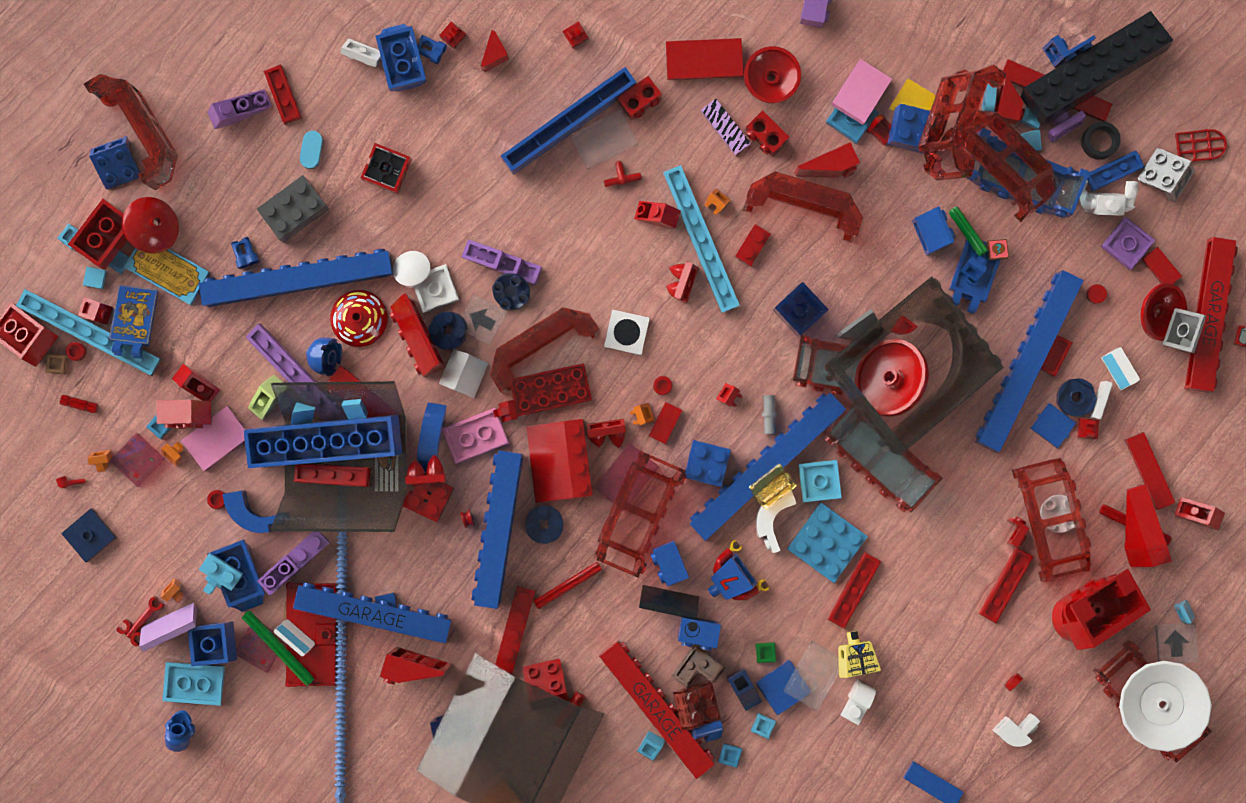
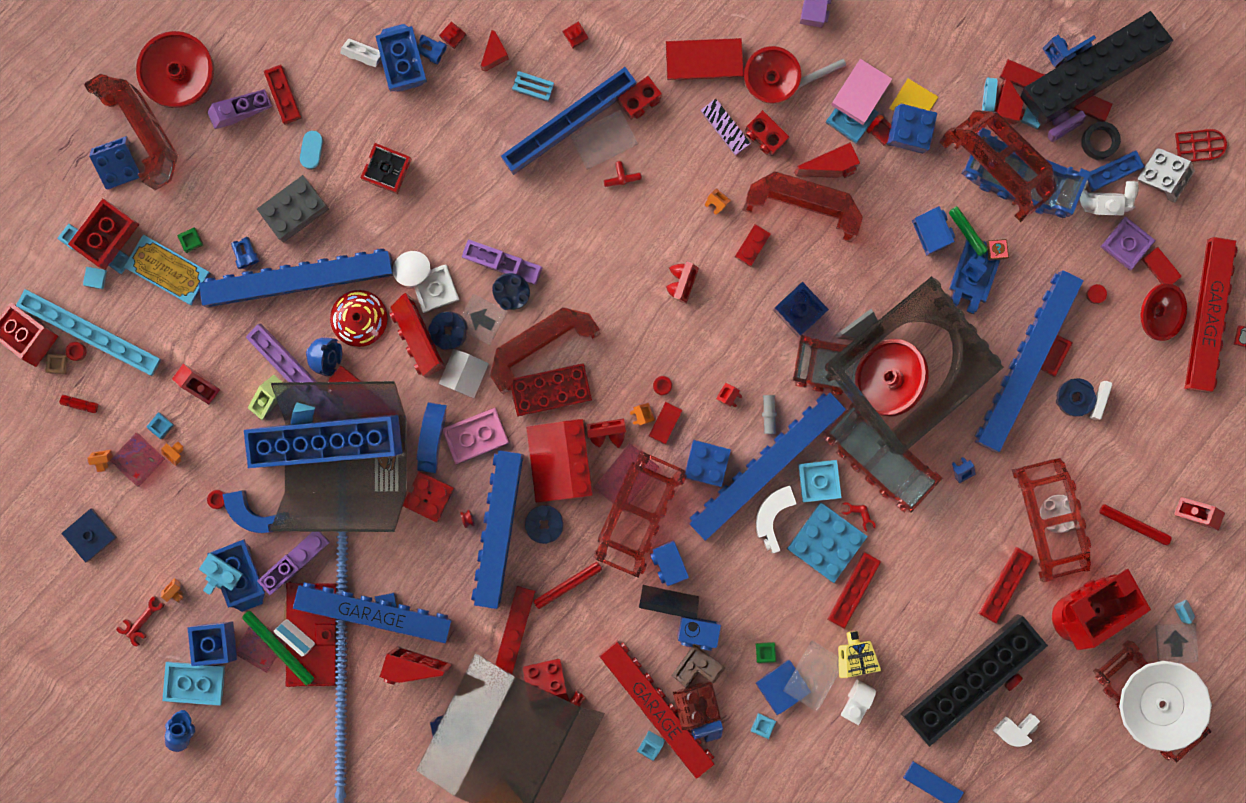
(62, 482): red hand -> none
(95, 311): red bracket -> none
(133, 319): blue tile -> none
(141, 230): red dish -> none
(168, 627): lavender tile -> none
(175, 69): none -> red dish
(183, 413): brick -> none
(190, 240): none -> green tile
(215, 440): bright pink tile -> none
(332, 475): red tile -> none
(354, 409): medium azure tile -> none
(434, 472): red tile -> none
(506, 411): red tile -> none
(535, 79): none -> medium azure tile
(626, 332): white tile -> none
(657, 214): red slope -> none
(701, 239): medium azure plate -> none
(730, 755): dark azure tile -> none
(733, 578): blue torso -> none
(744, 689): dark blue slope -> none
(772, 486): clear yellow hinge -> none
(822, 72): none -> light grey bar
(860, 509): none -> red arm
(903, 326): red tile -> none
(939, 114): clear red windscreen -> none
(963, 471): none -> blue tile
(974, 679): none -> black brick
(1018, 536): red bracket -> none
(1033, 139): medium azure slope -> none
(1053, 425): blue piece -> none
(1088, 428): red tile -> none
(1120, 368): slope -> none
(1143, 534): red wedge -> none
(1150, 470): red tile -> none
(1184, 330): light grey slope -> none

